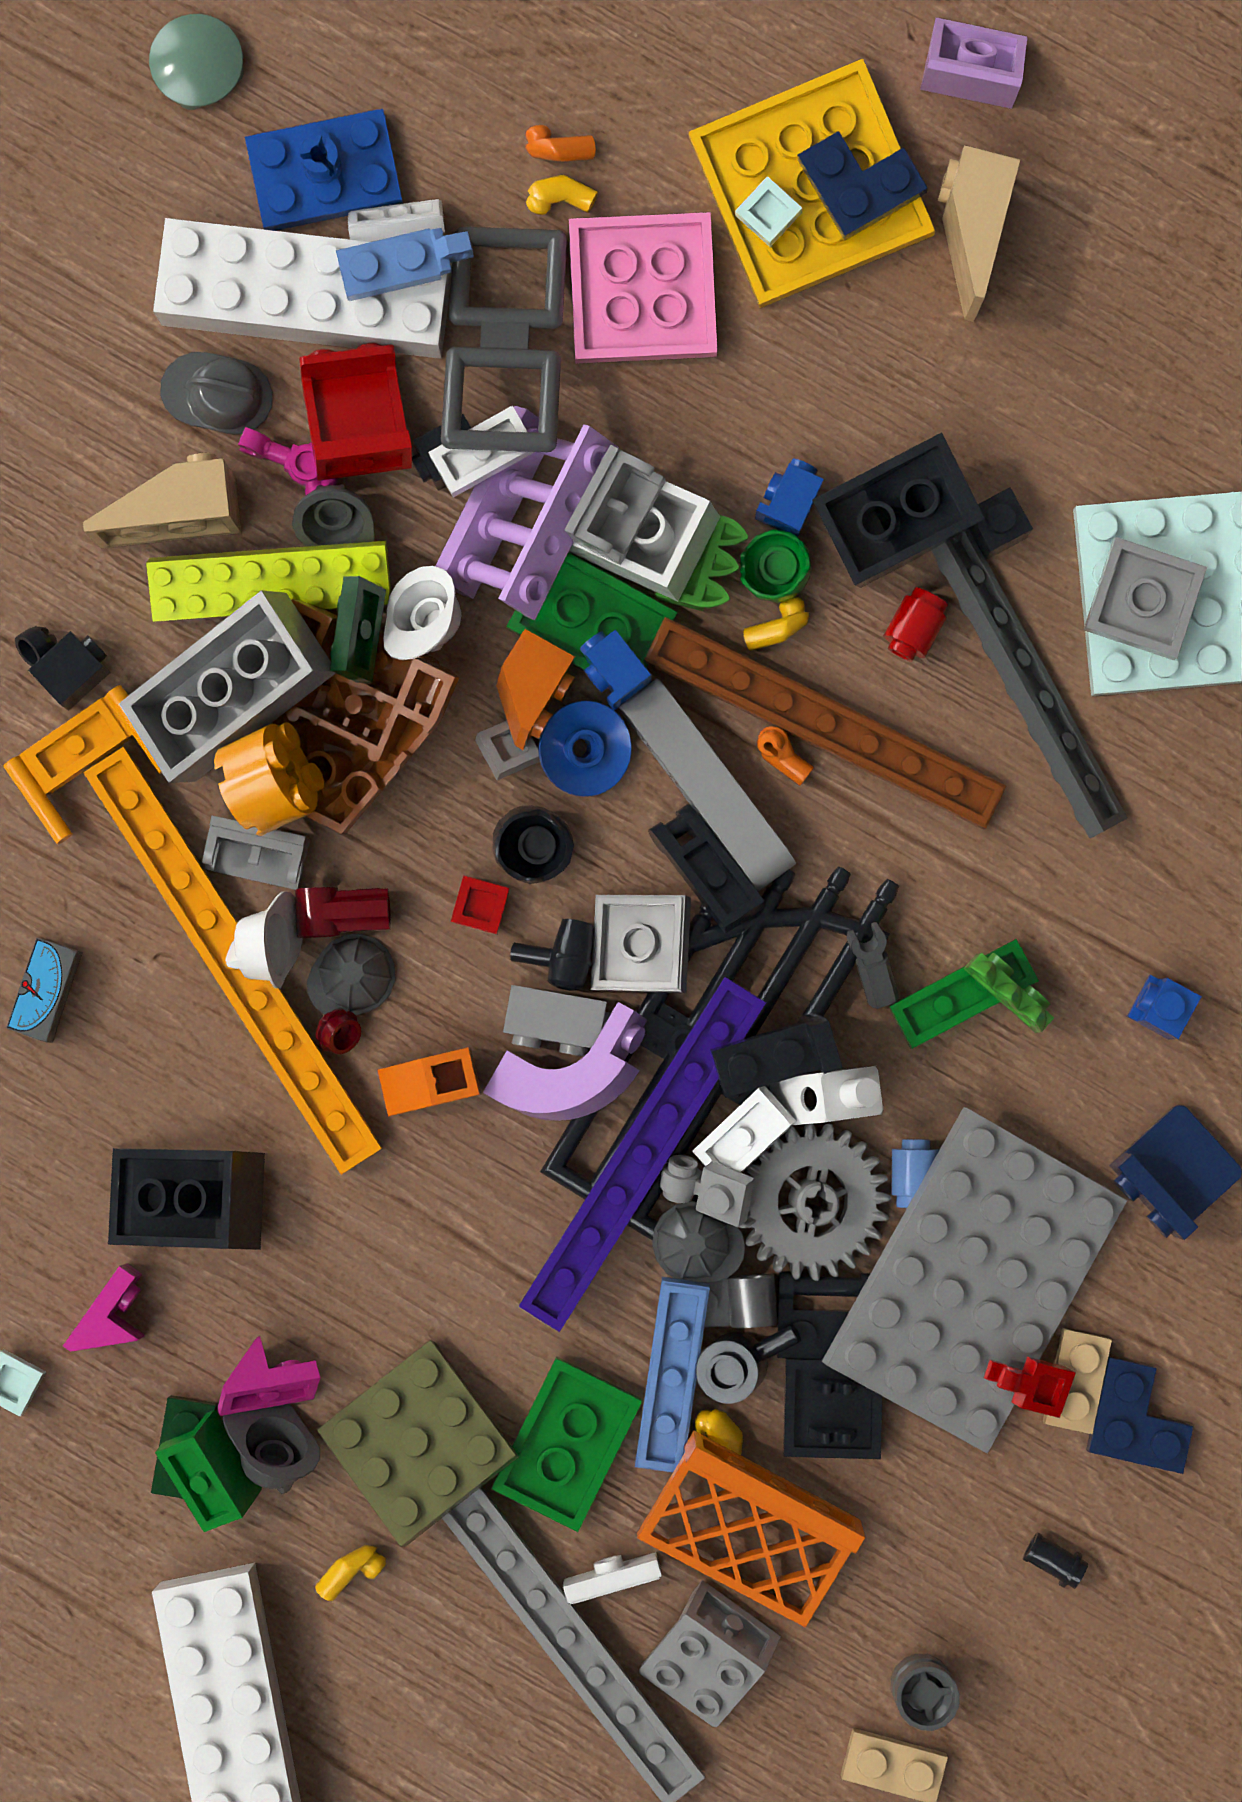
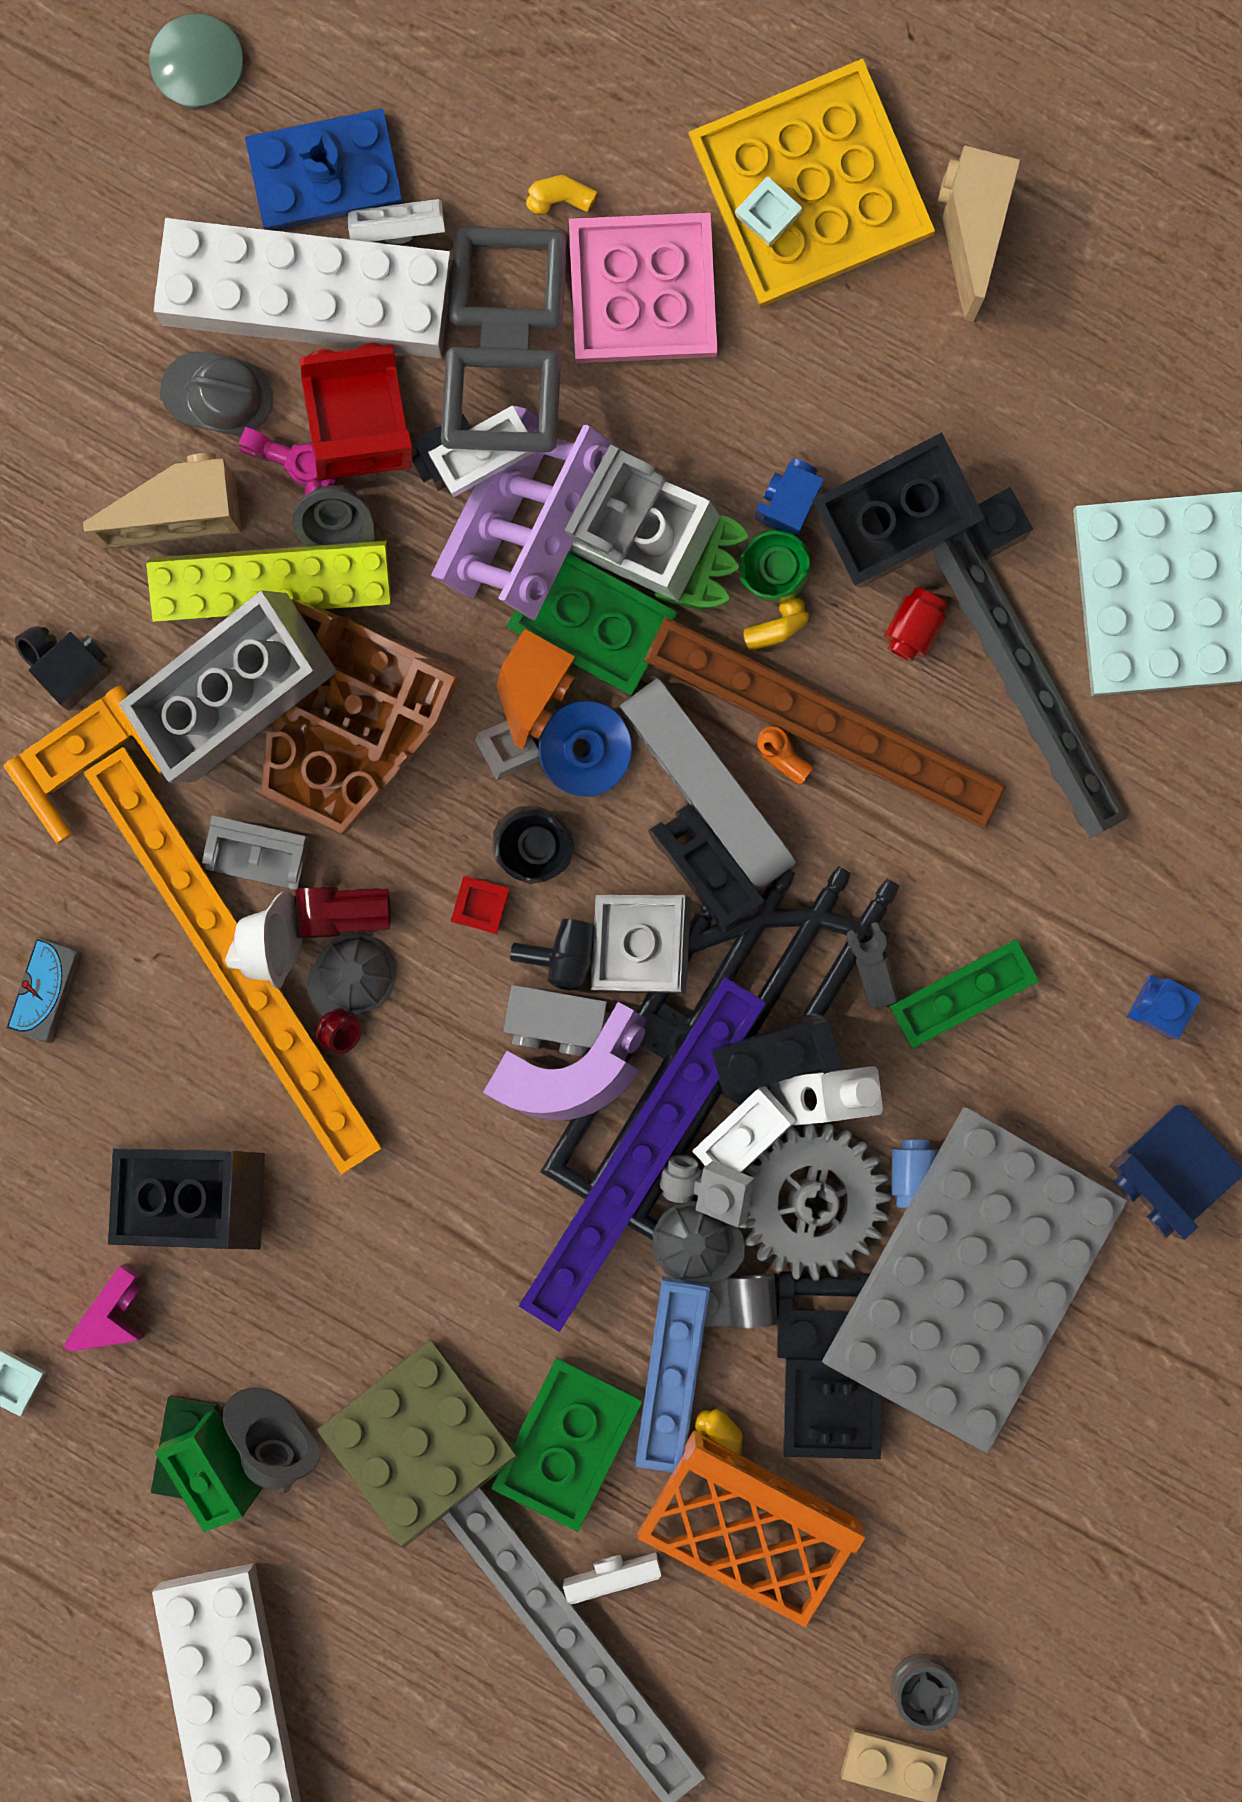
(258, 1387): dark pink slope -> none
(268, 778): light orange brick -> none
(346, 1567): yellow arm -> none
(357, 629): dark green plate -> none
(400, 261): medium blue hinge -> none
(421, 613): white piece -> none
(429, 1081): orange slope -> none
(560, 149): orange arm -> none
(614, 667): blue brick -> none
(711, 1655): light grey bracket -> none
(739, 1363): piece -> none
(857, 196): dark blue plate -> none
(974, 63): lavender slope -> none
(1025, 1004): bright green plate -> none
(1037, 1387): red plate -> none
(1056, 1561): black pin -> none
(1088, 1357): tan plate -> none
(1125, 1429): dark blue plate -> none
(1145, 598): light grey plate -> none

